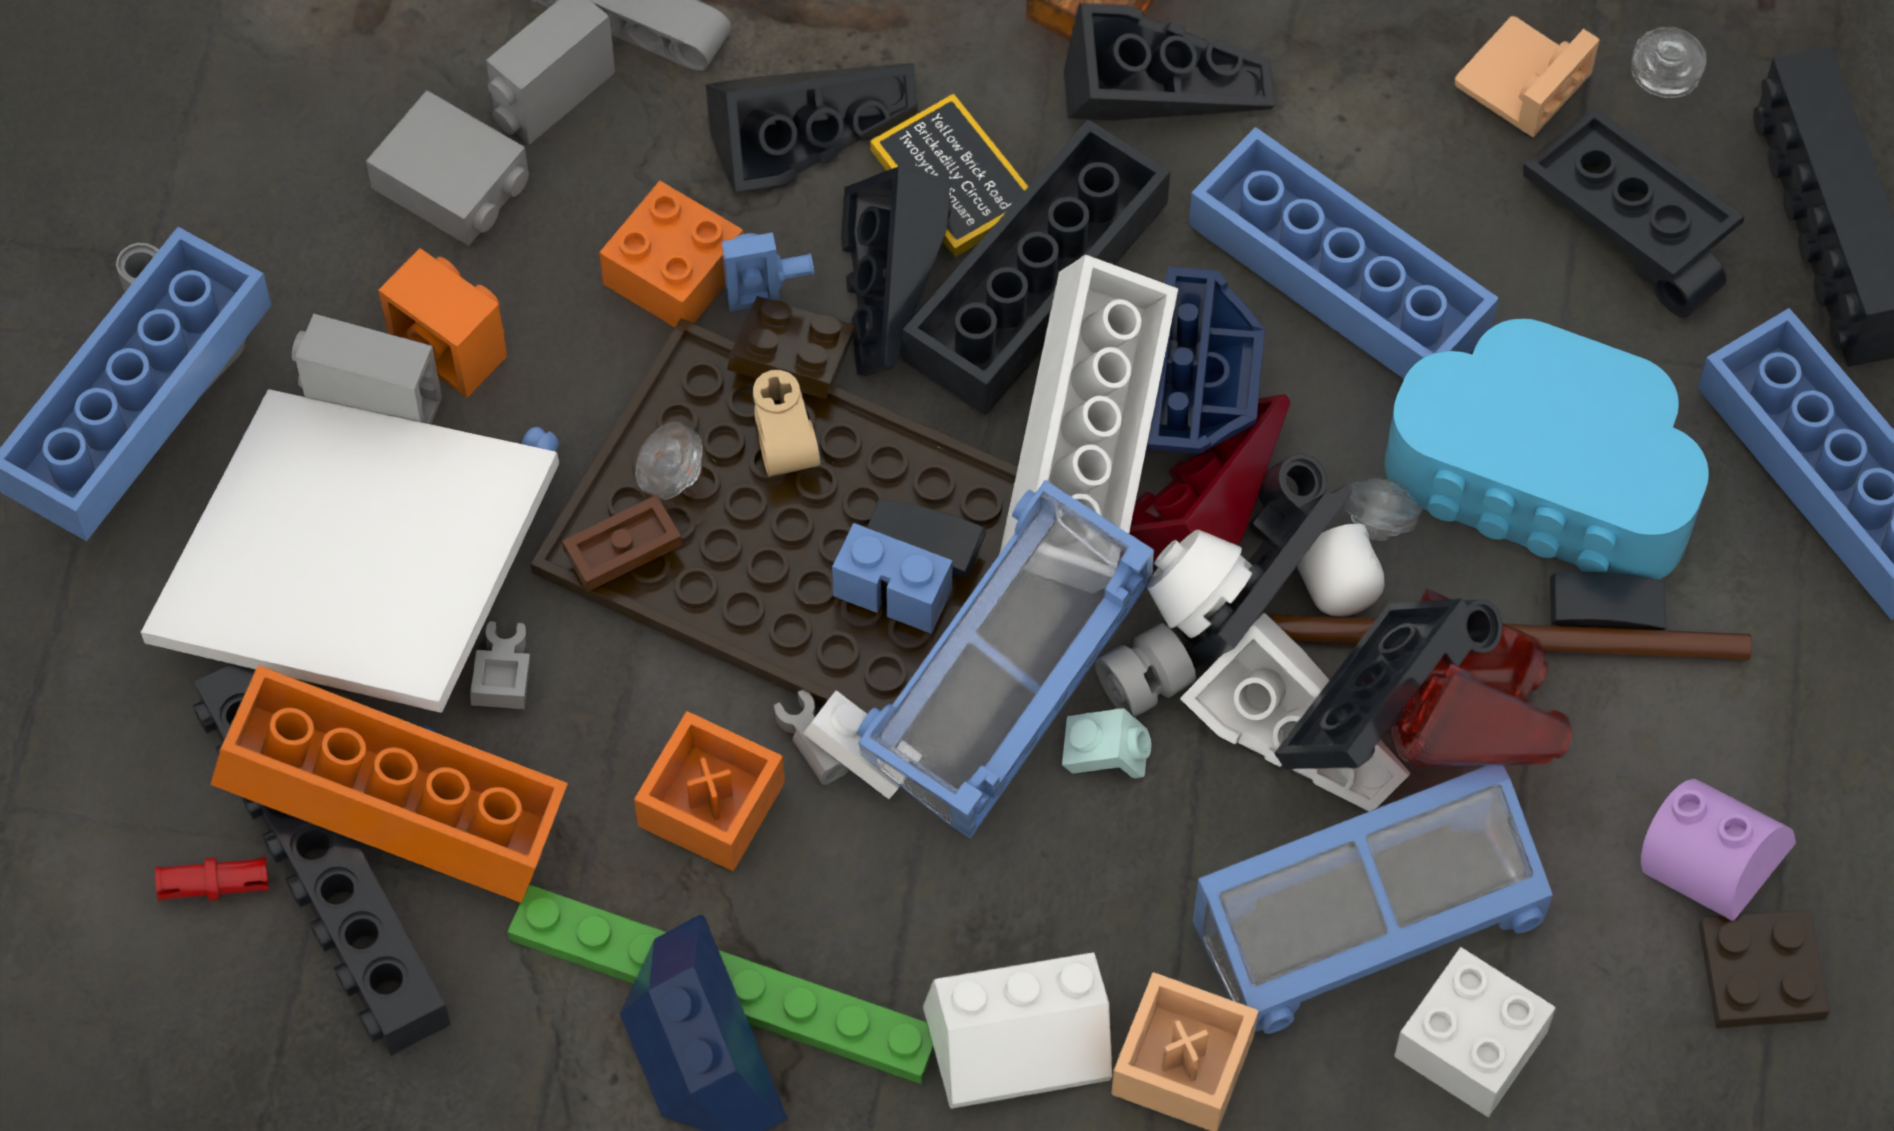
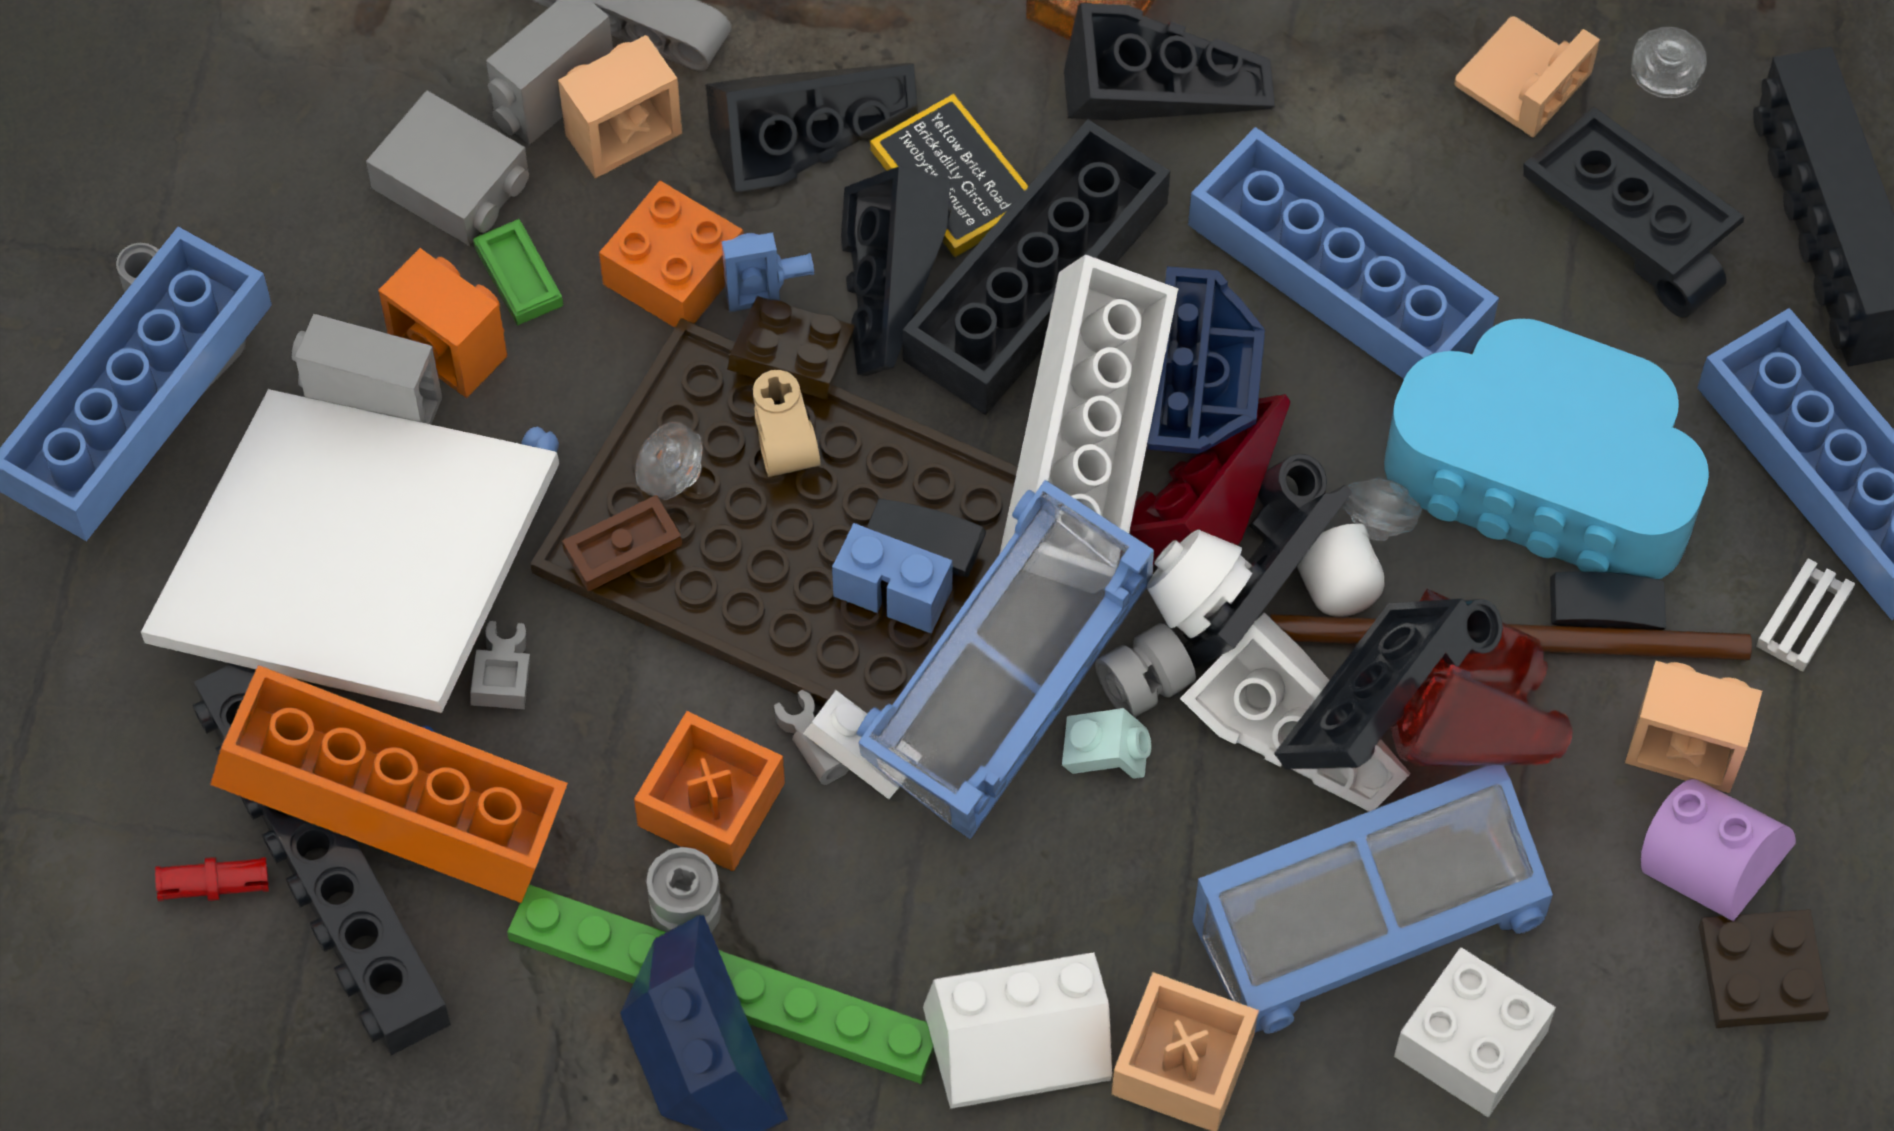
(518, 272): none -> bright green tile
(620, 105): none -> light nougat brick
(682, 887): none -> light grey wheel
(1693, 725): none -> light nougat brick
(1824, 582): none -> white tile

